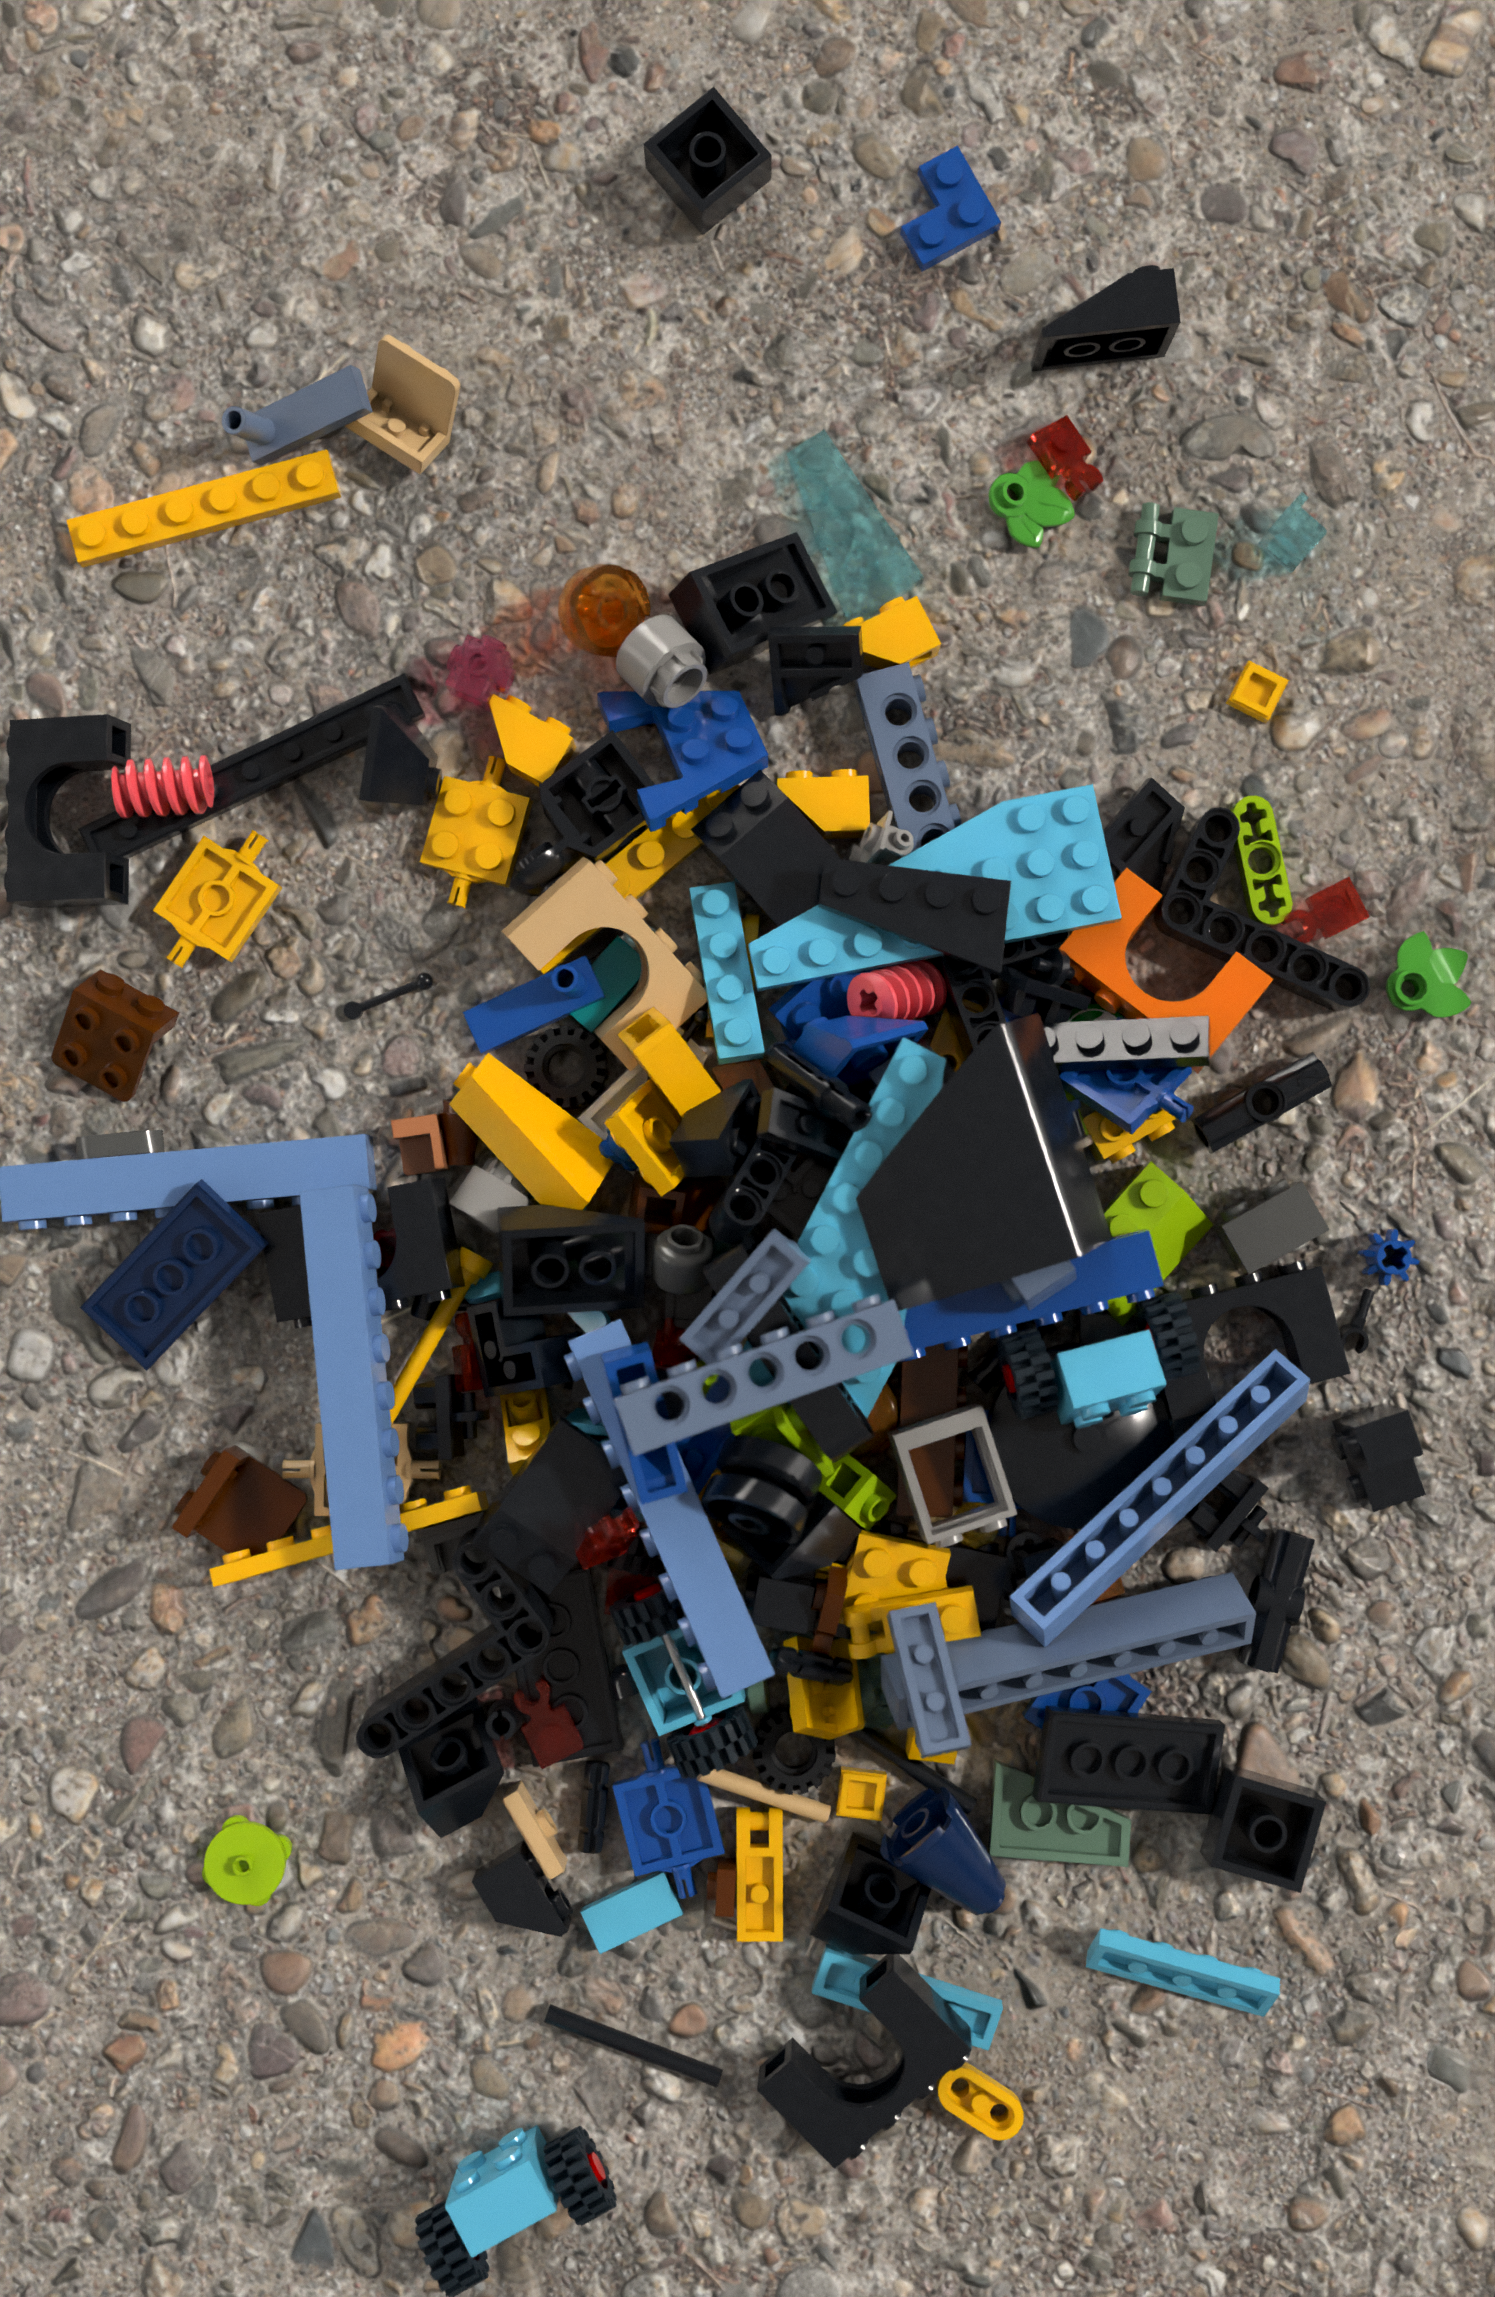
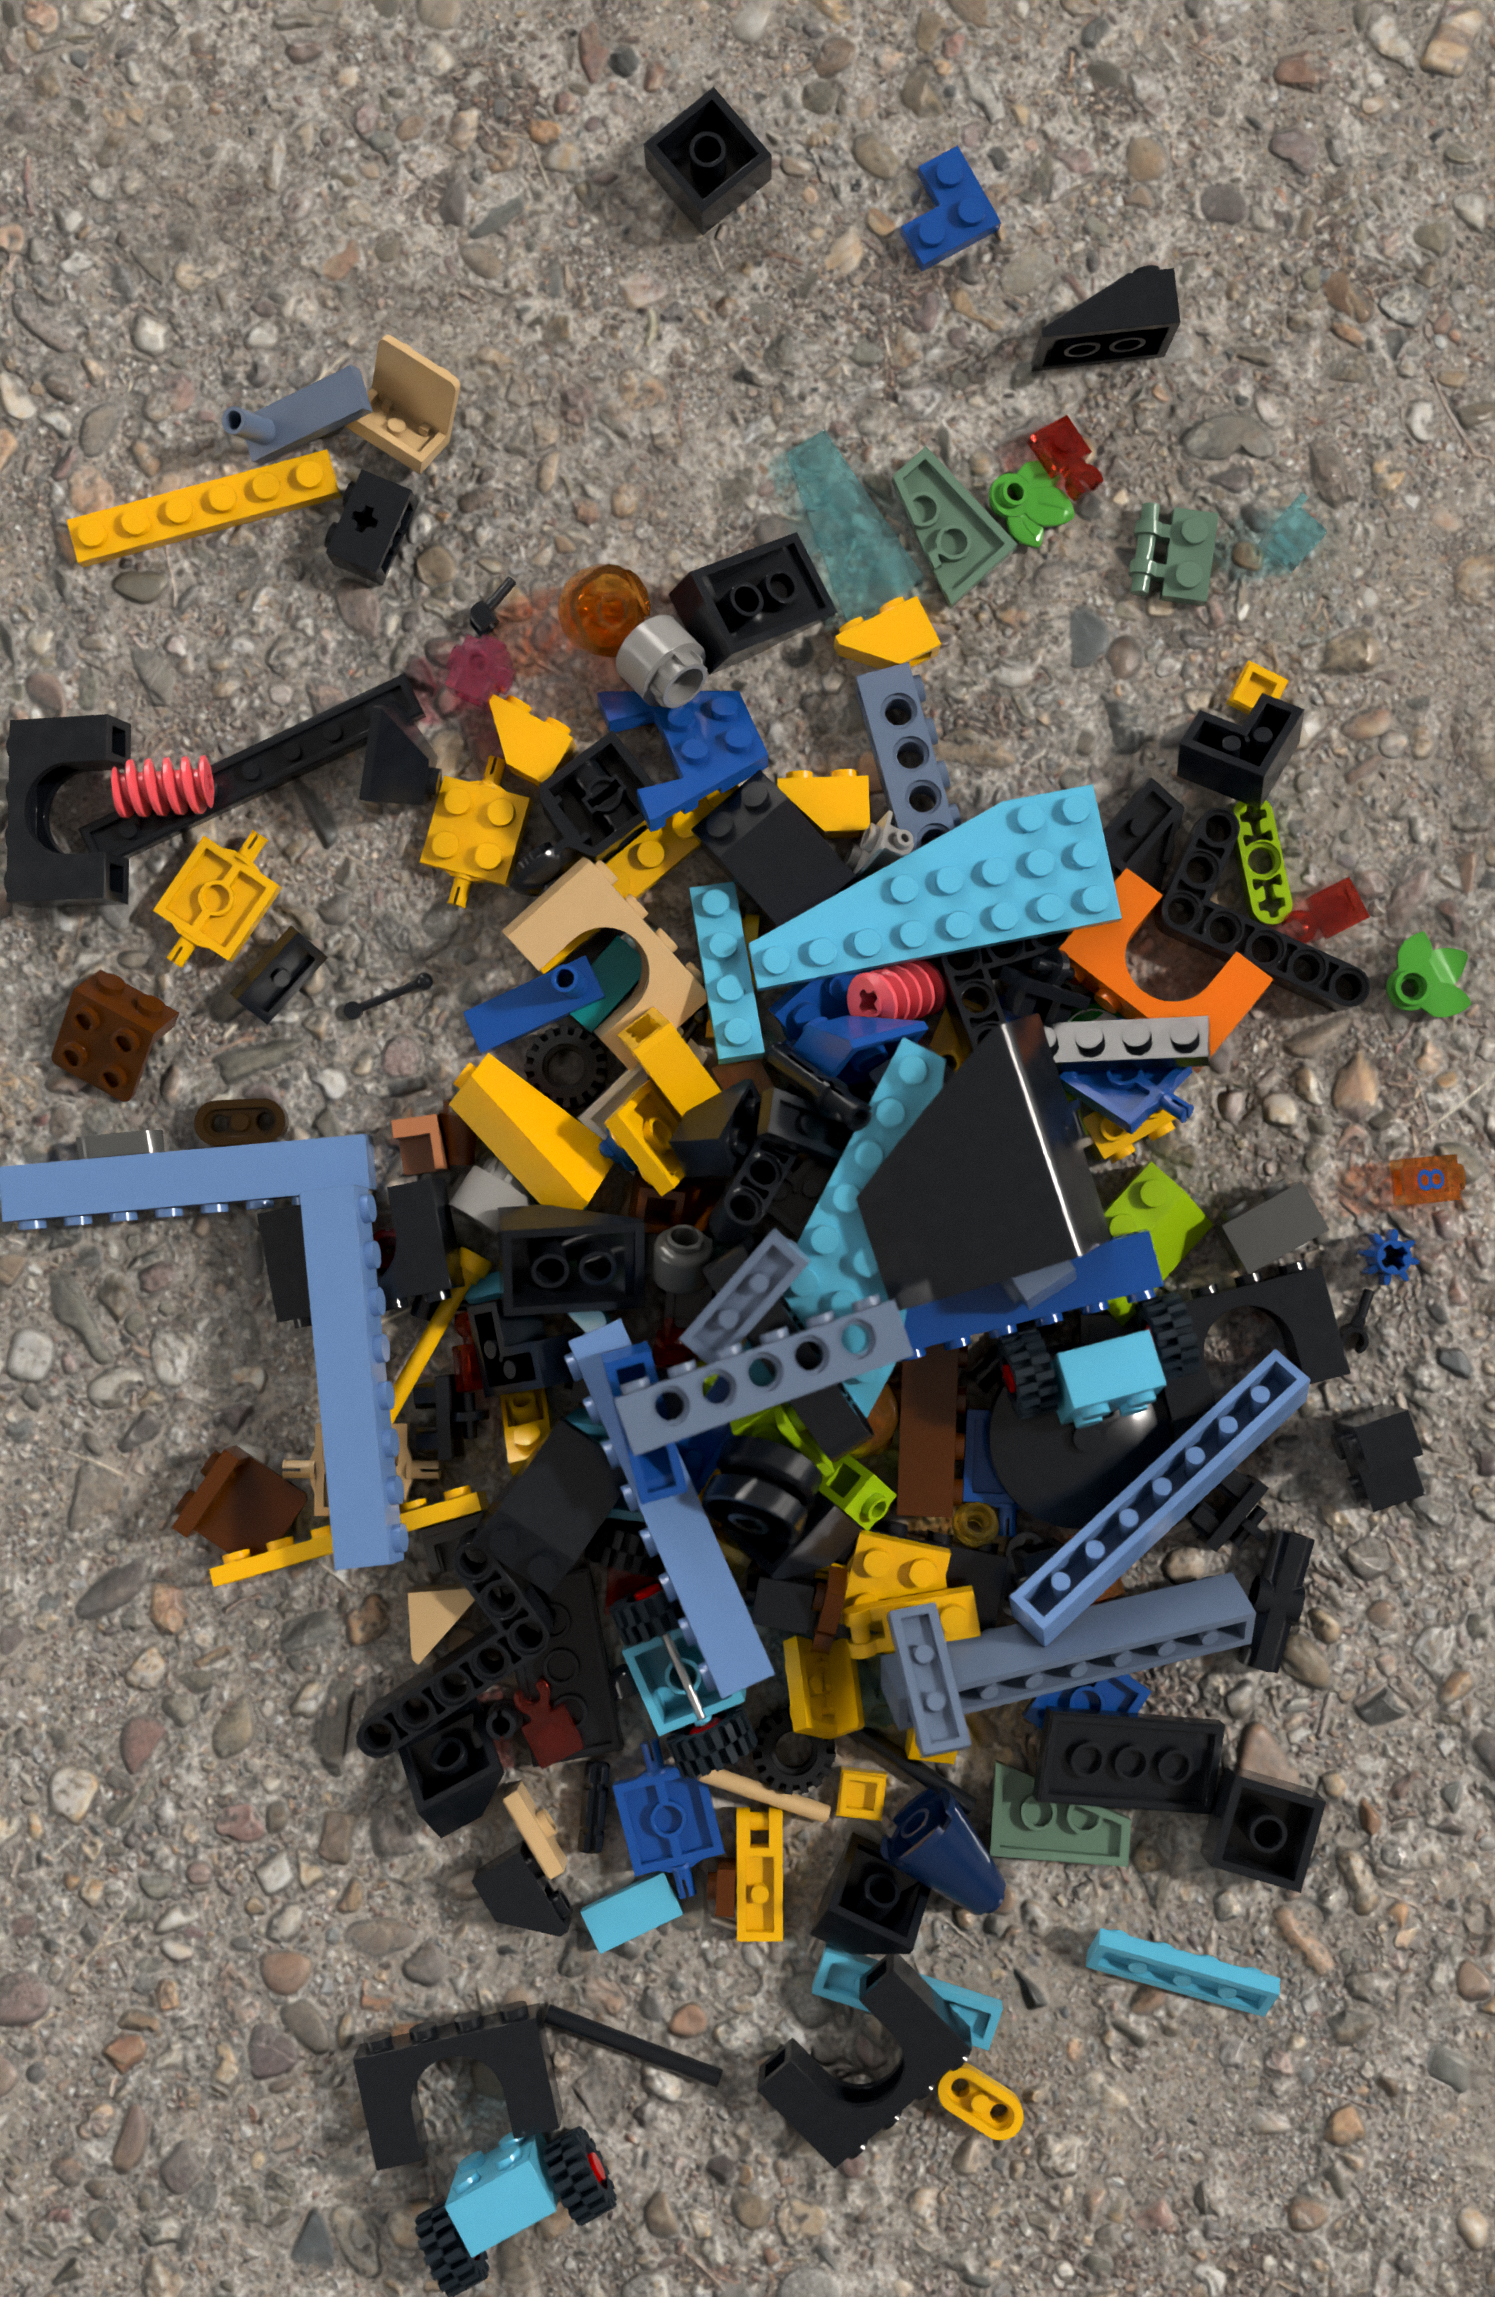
(174, 1274): dark blue tile -> none
(243, 1122): none -> dark brown plate
(246, 1861): lime piece -> none
(278, 975): none -> black plate
(373, 551): none -> black brick
(433, 1613): none -> tan slope
(481, 614): none -> black hand
(507, 2042): none -> black arch
(608, 1539): clear red plate -> none
(758, 1697): sand green tile -> none
(811, 1665): black axle -> none
(812, 661): black wing -> none
(936, 909): black wing -> none
(951, 526): none -> sand green wing
(987, 1517): light grey window -> none
(1244, 758): none -> black brick
(1285, 1089): black piece -> none
(1427, 1179): none -> clear orange brick

